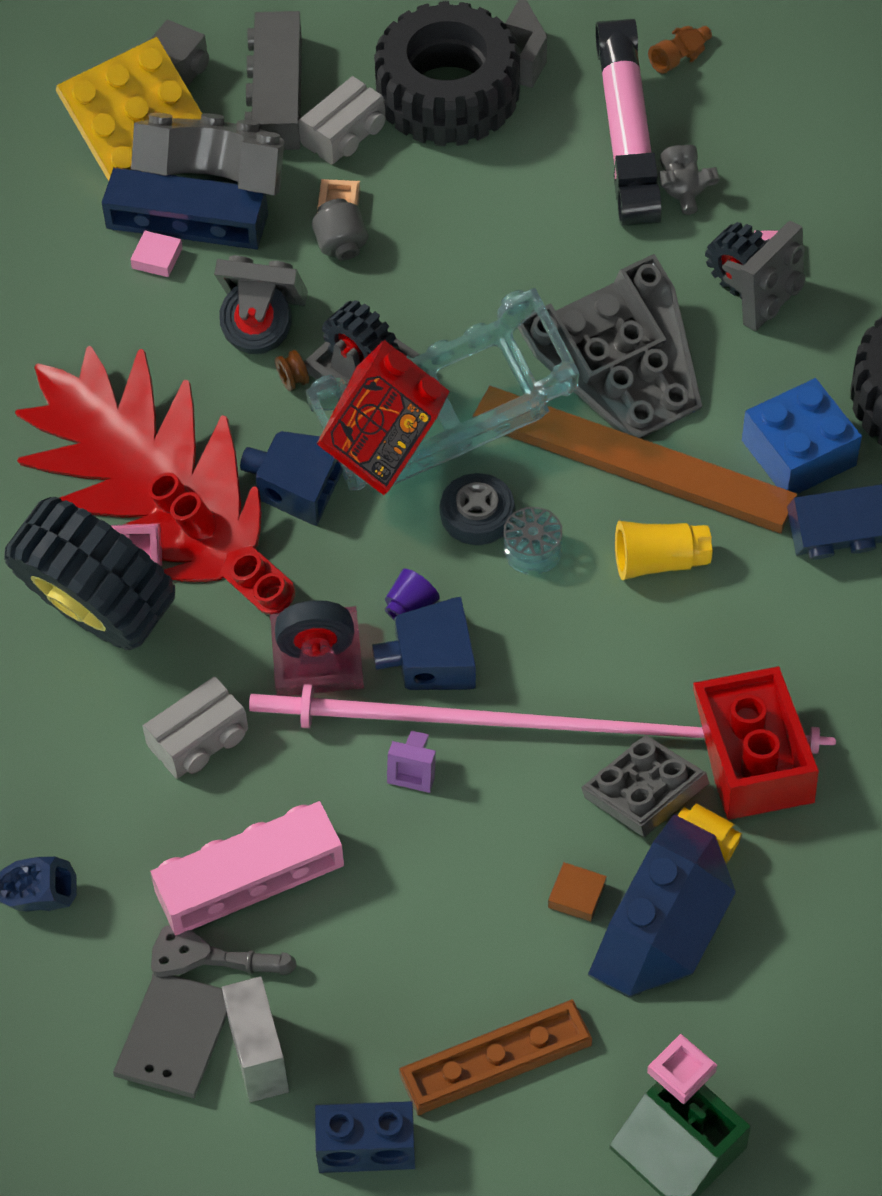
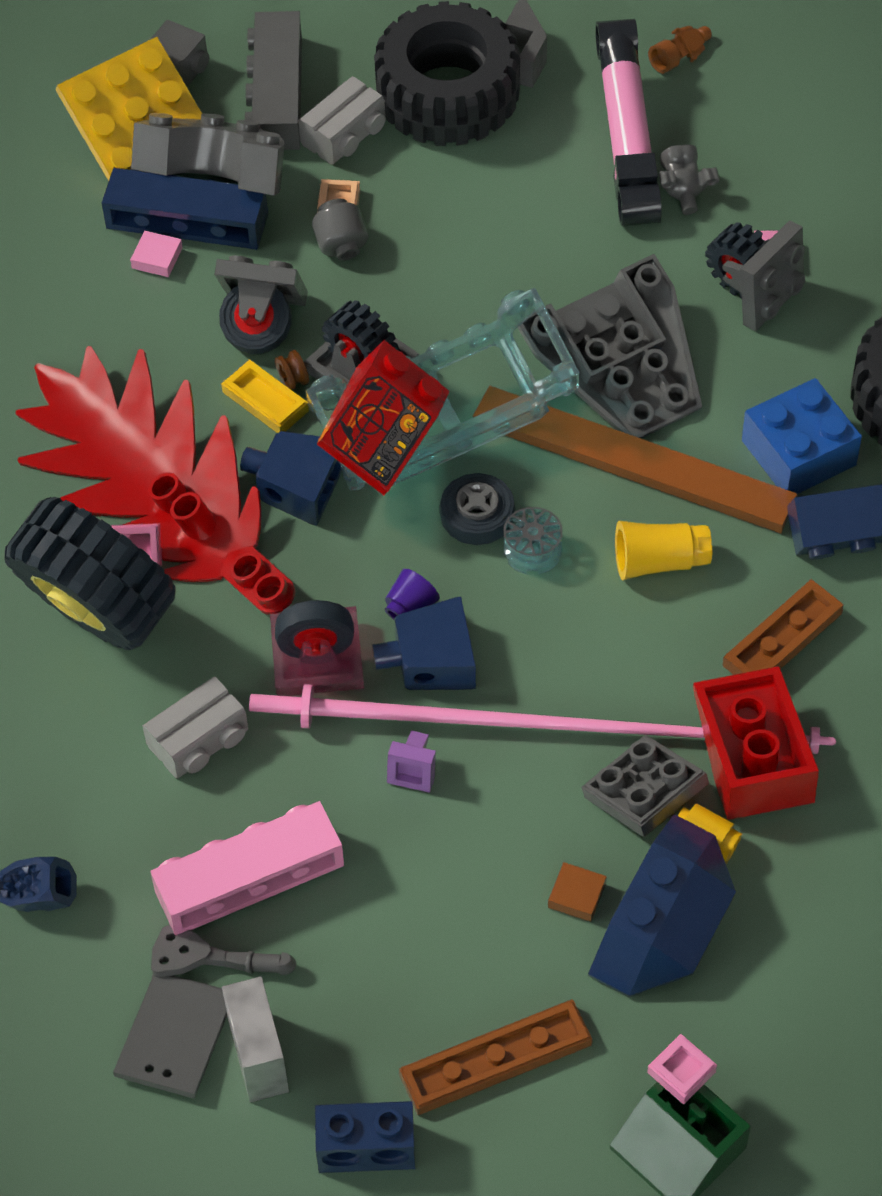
(265, 397): none -> yellow tile
(785, 631): none -> dark orange plate

